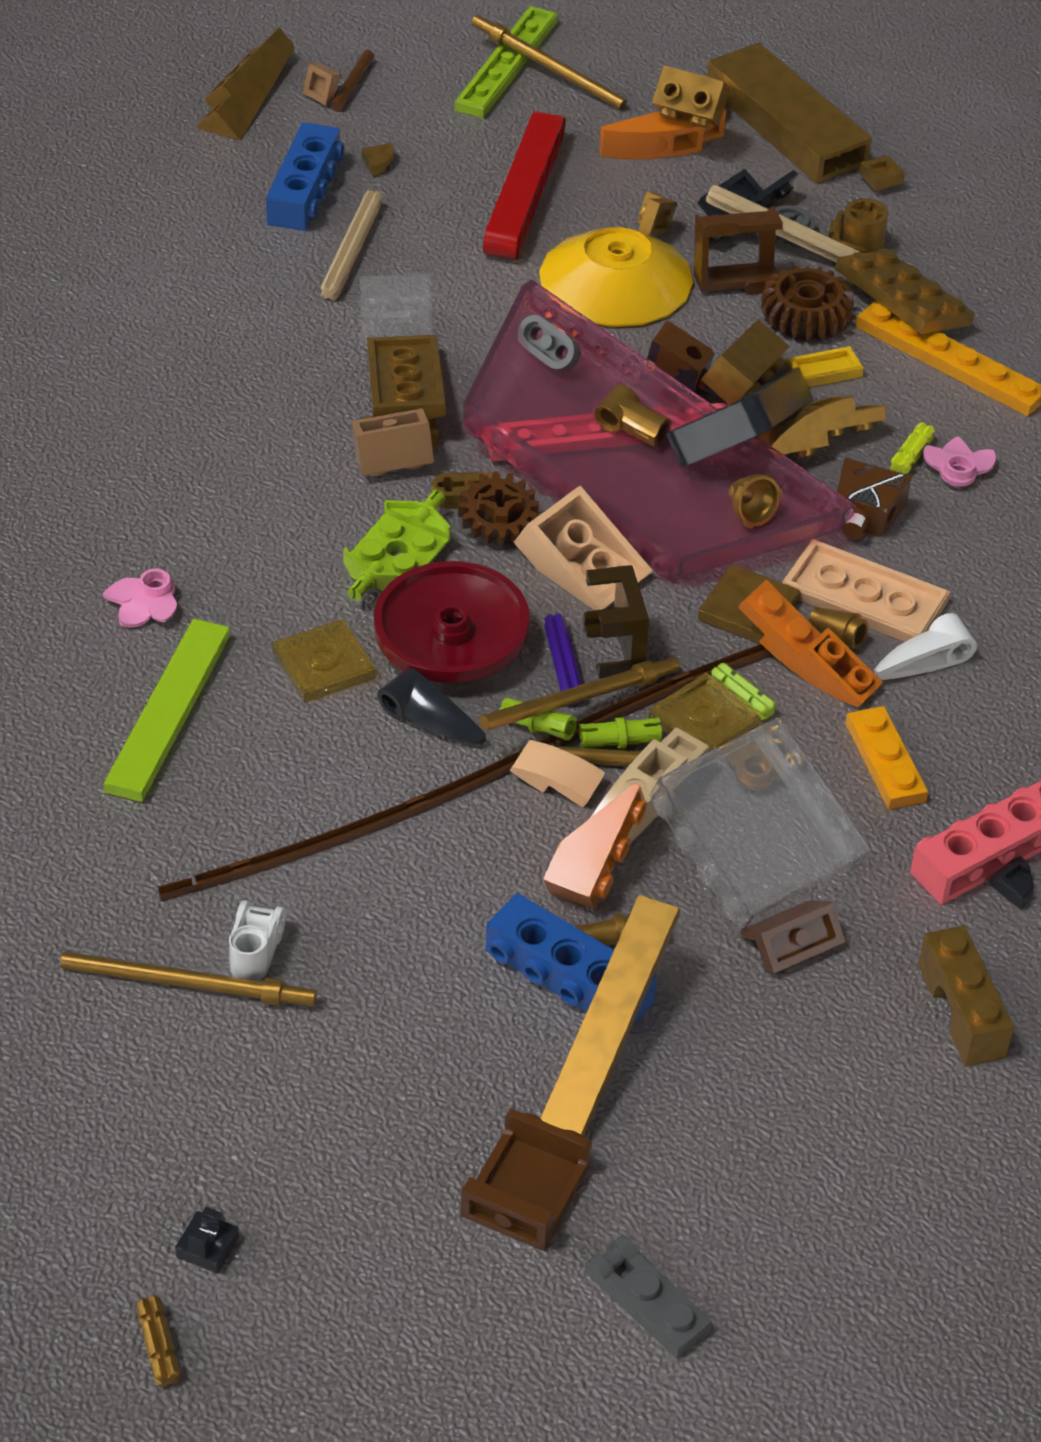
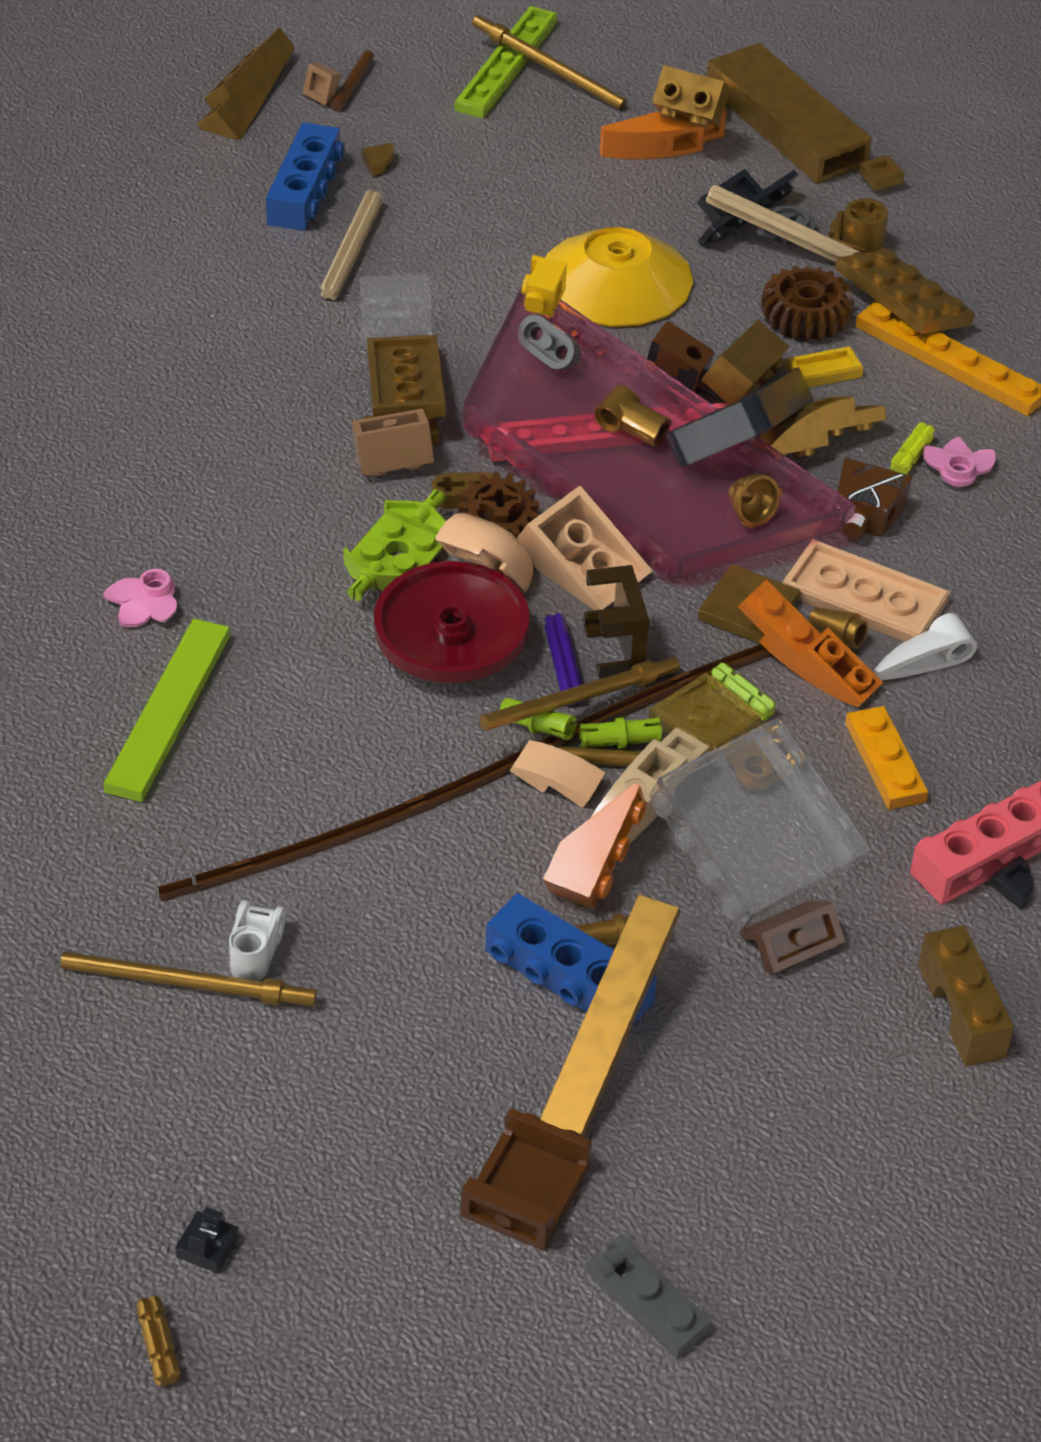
(323, 660): clear yellow tile -> none
(426, 705): black piece -> none
(487, 545): none -> light nougat brick
(524, 185): red beam -> none
(544, 285): none -> yellow brick
(656, 214): pearl gold bracket -> none
(747, 276): reddish brown piece -> none

